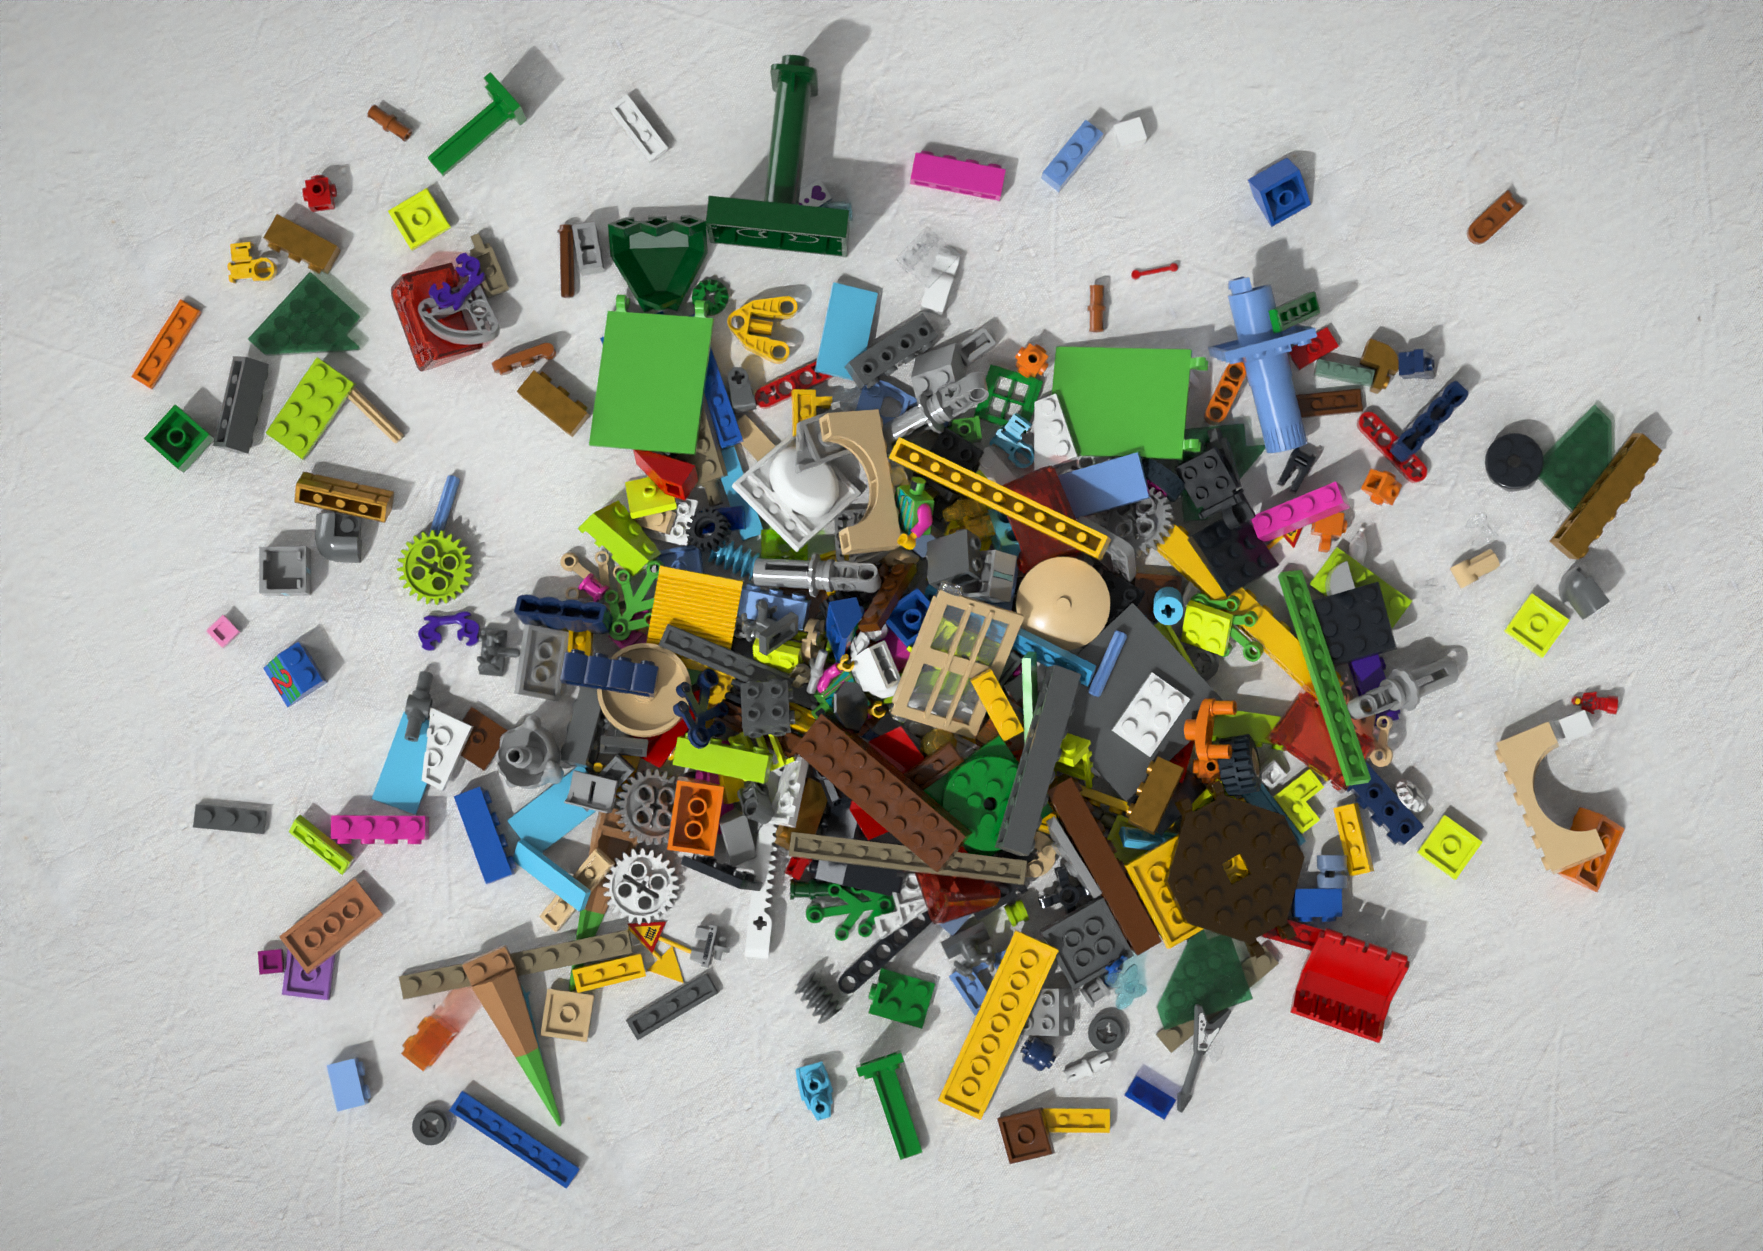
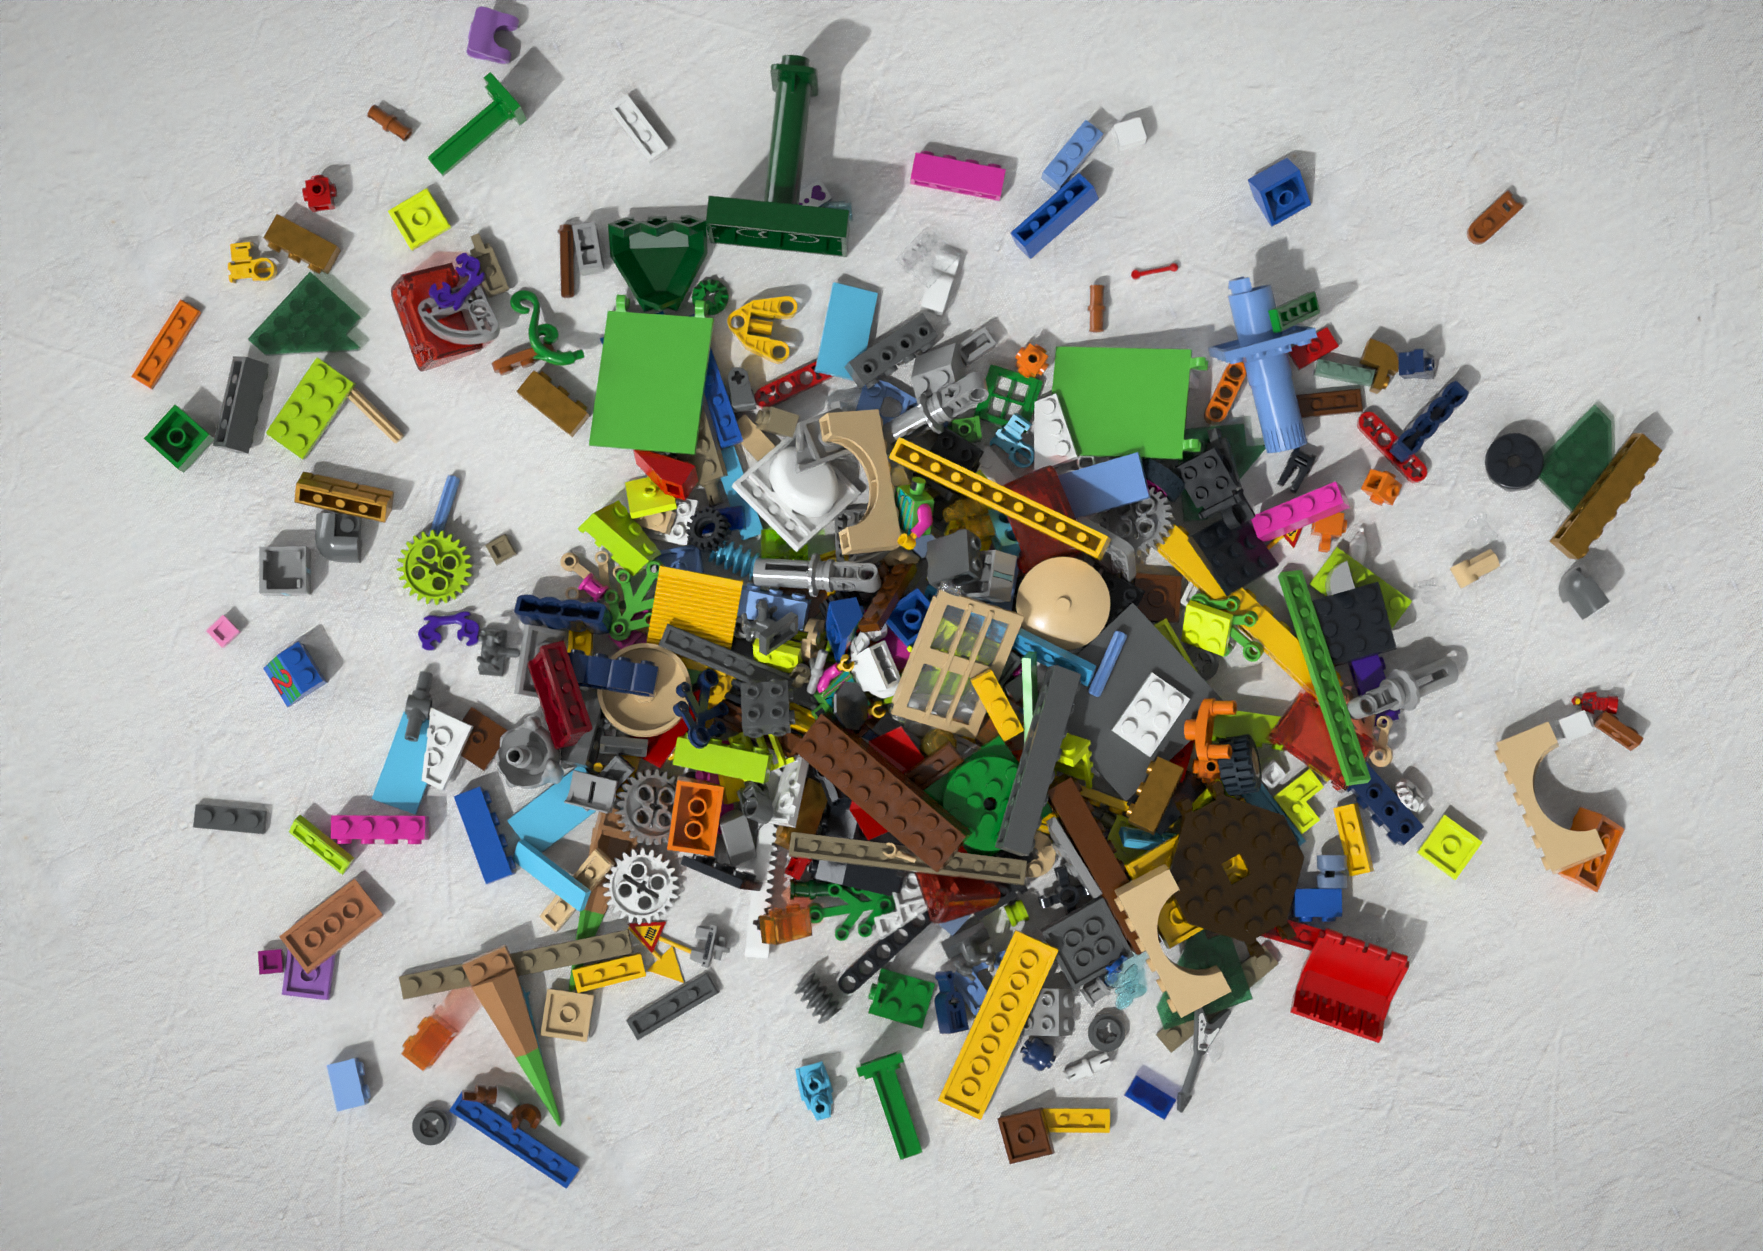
(481, 34): none -> medium lavender piece
(501, 549): none -> dark tan tile
(507, 1101): none -> reddish brown piece
(548, 330): none -> green plant
(559, 695): none -> dark red fence
(776, 421): none -> dark tan brick
(785, 924): none -> clear orange brick
(804, 405): yellow plate -> none
(897, 853): none -> tan hand
(951, 1015): none -> dark blue piece
(1054, 215): none -> blue brick
(1142, 903): none -> tan arch
(1172, 597): medium azure piece -> none
(1536, 625): neon yellow plate -> none
(1618, 731): none -> dark orange plate

